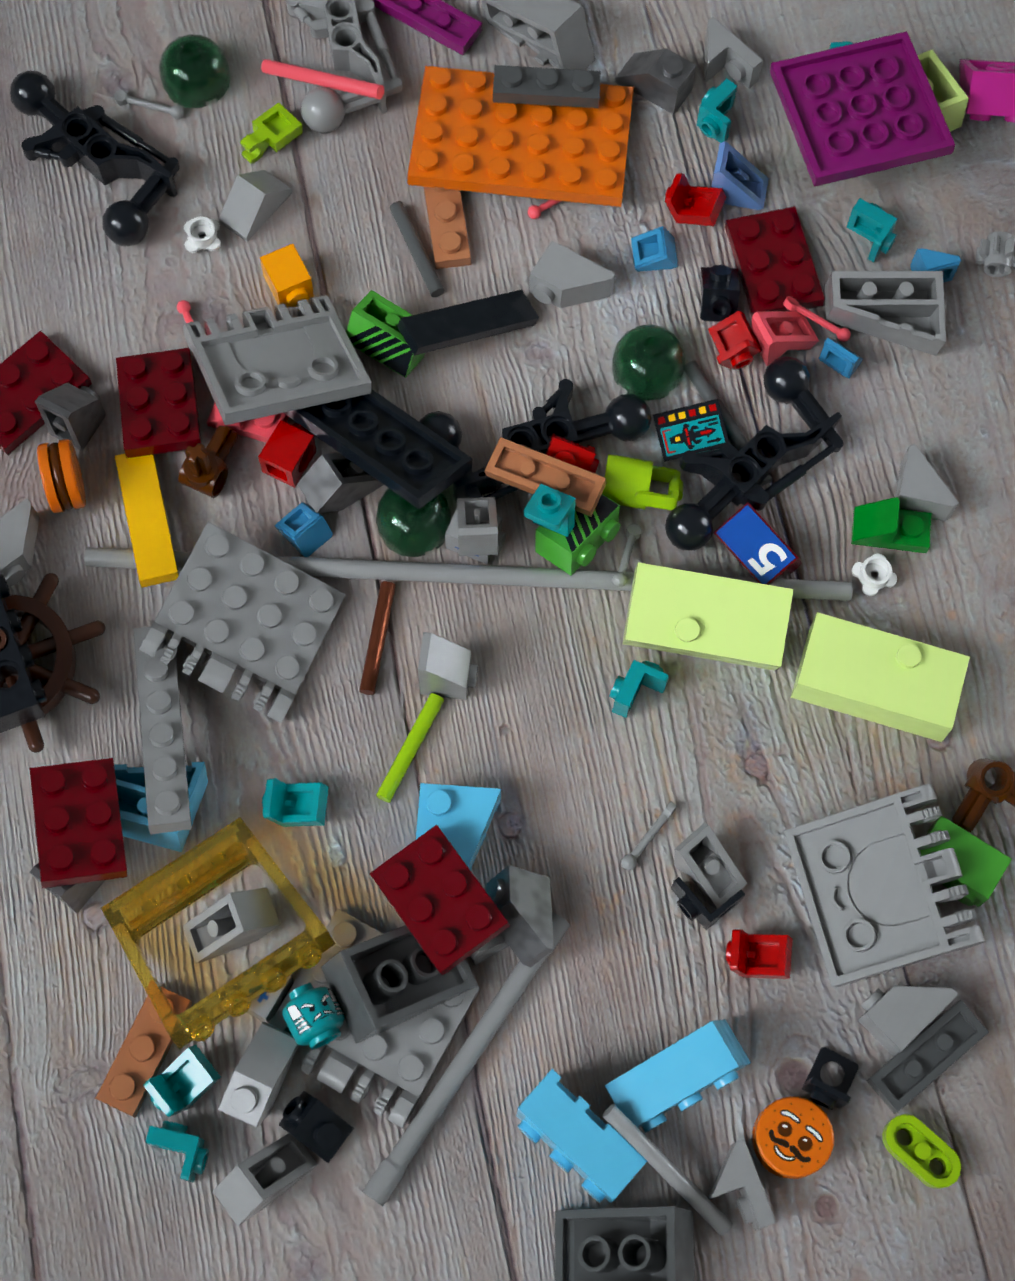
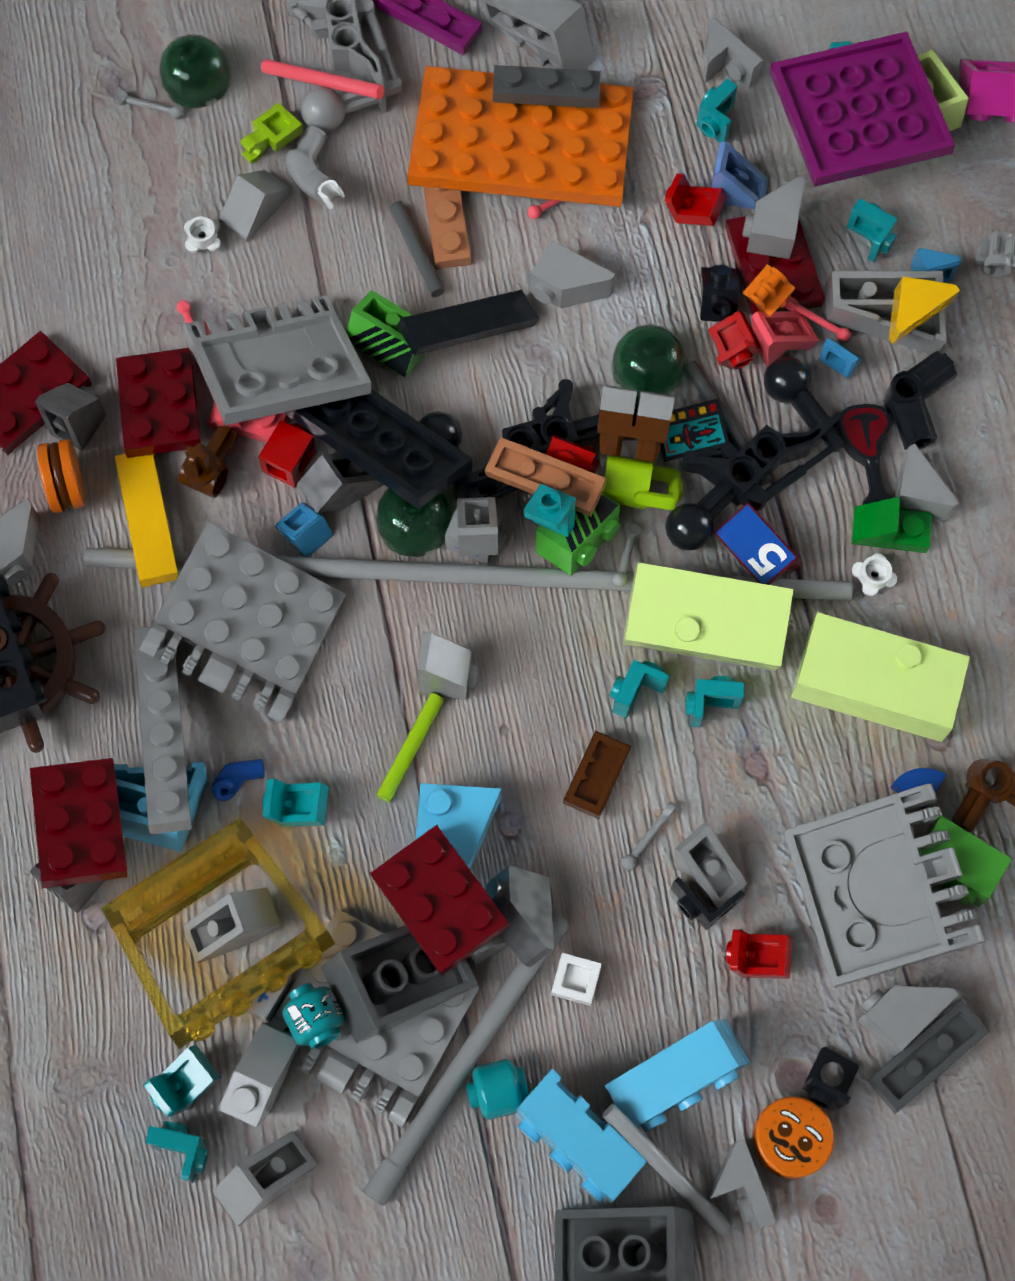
(124, 220): black piece -> none
(139, 1057): nougat plate -> none
(234, 775): none -> blue arm
(287, 276): light orange brick -> none
(304, 171): none -> light grey arm
(315, 1125): black bracket -> none
(377, 638): copper bar -> none
(497, 1088): none -> teal head
(576, 979): none -> white plate
(597, 774): none -> reddish brown plate
(650, 424): none -> hips
(654, 250): dark azure slope -> none
(659, 77): flat silver slope -> none
(717, 692): none -> teal bracket
(769, 290): none -> orange arm
(775, 221): none -> light grey slope
(863, 431): none -> black piece
(916, 303): none -> yellow slope
(917, 778): none -> blue tile
(920, 383): none -> black piece
(922, 1148): lime plate -> none

